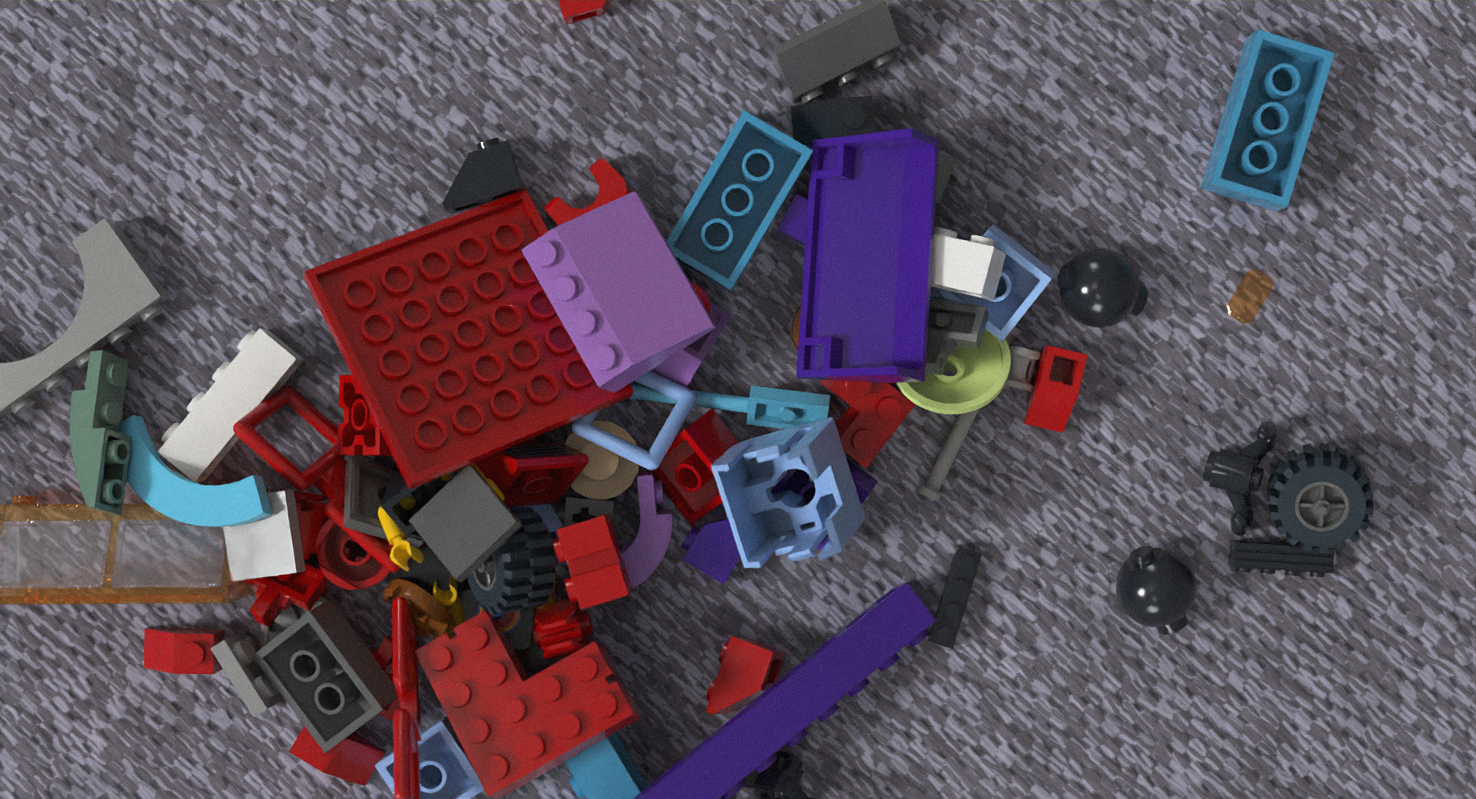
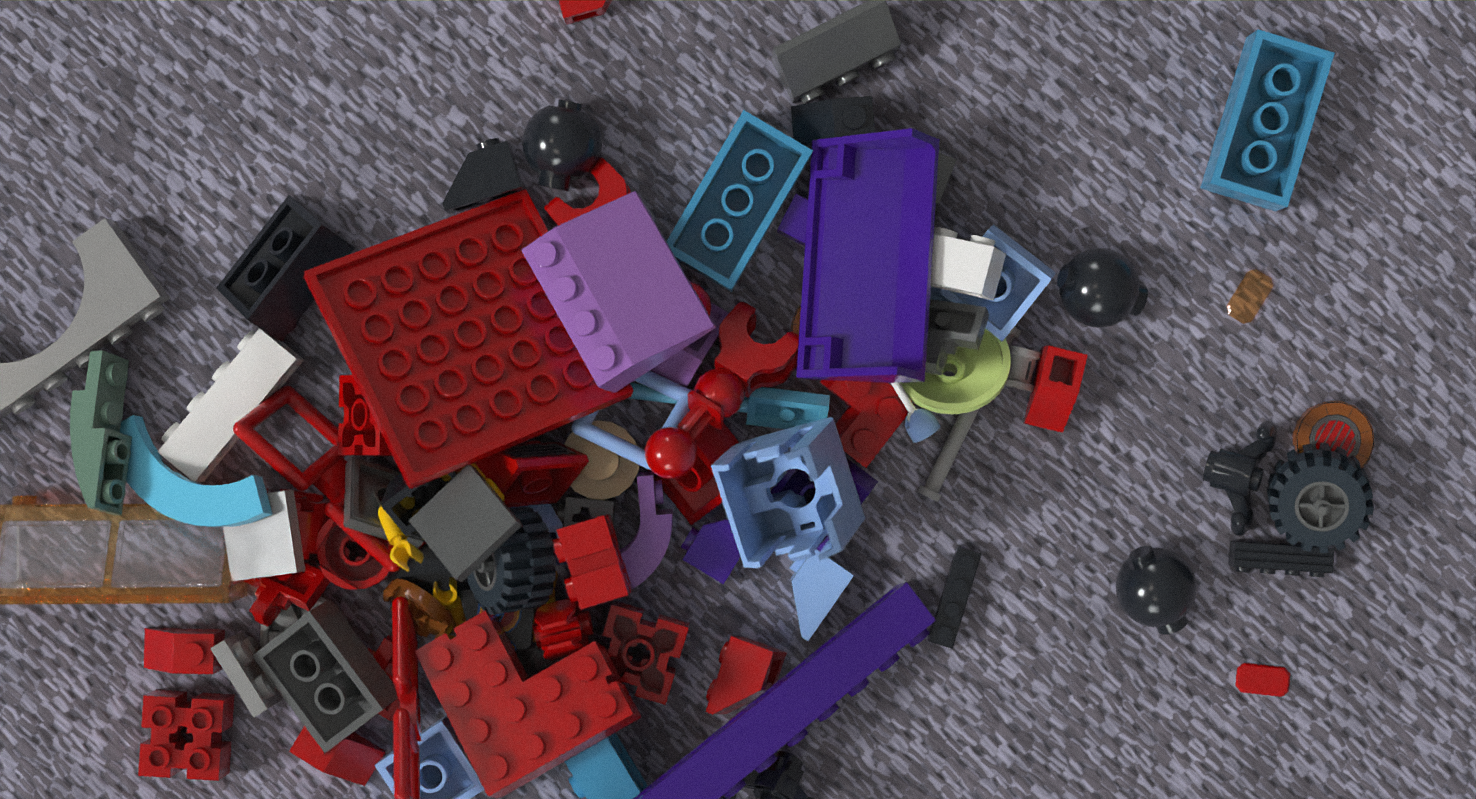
(168, 752): none -> red brick
(269, 275): none -> black slope
(561, 144): none -> black brick
(661, 638): none -> red brick
(721, 391): none -> red piece
(816, 590): none -> light blue slope
(919, 422): none -> light blue hinge
(1262, 679): none -> red piece
(1335, 425): none -> tile

